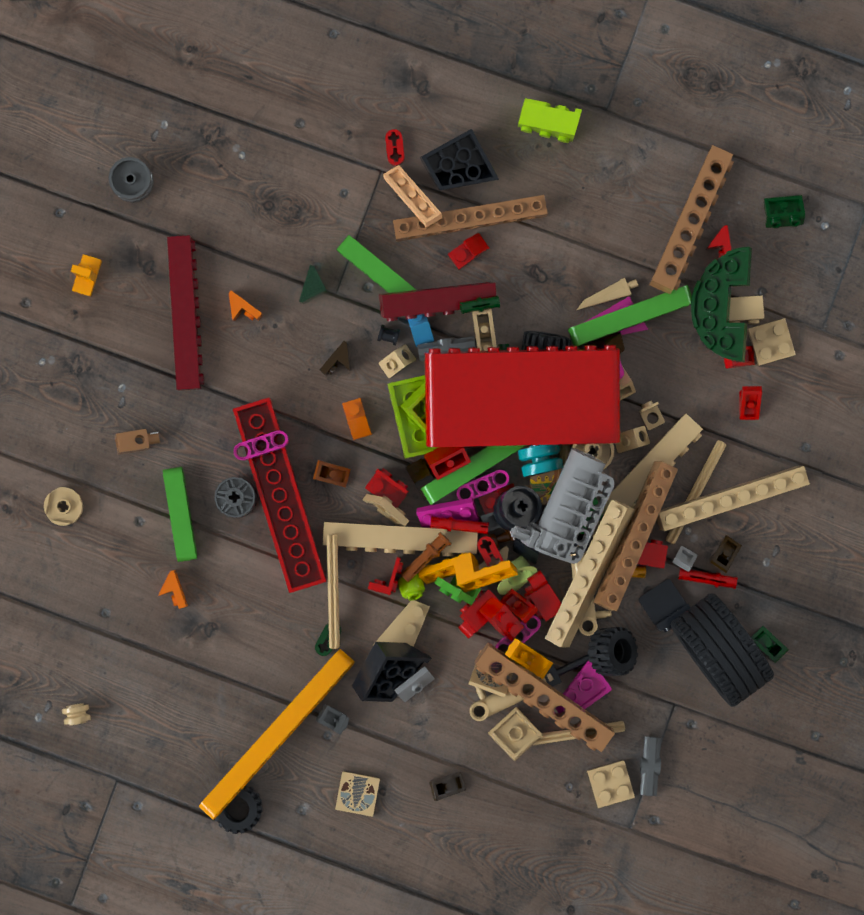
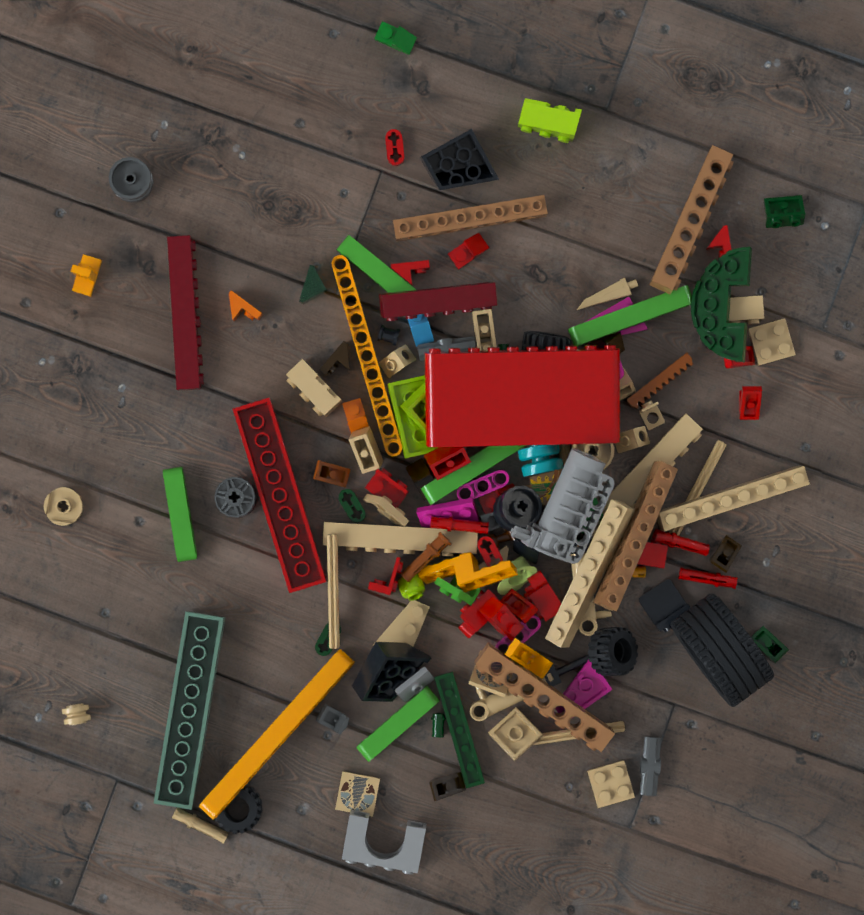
(126, 441): medium nougat torso -> none
(173, 584): orange slope -> none
(189, 710): none -> sand green brick
(200, 825): none -> tan pin
(251, 445): dark pink beam -> none
(313, 388): none -> tan wedge
(348, 509): none -> dark green beam
(358, 850): none -> light grey arch
(363, 347): none -> light orange beam
(366, 450): none -> tan brick
(395, 38): none -> green slope
(397, 723): none -> bright green beam
(404, 269): none -> red slope
(412, 196): light nougat plate -> none
(438, 725): none -> dark green pin
(459, 729): none -> dark green plate
(479, 304): dark green pin -> none
(662, 378): none -> dark orange gear
(673, 540): none -> red pin
(685, 558): light grey plate -> none

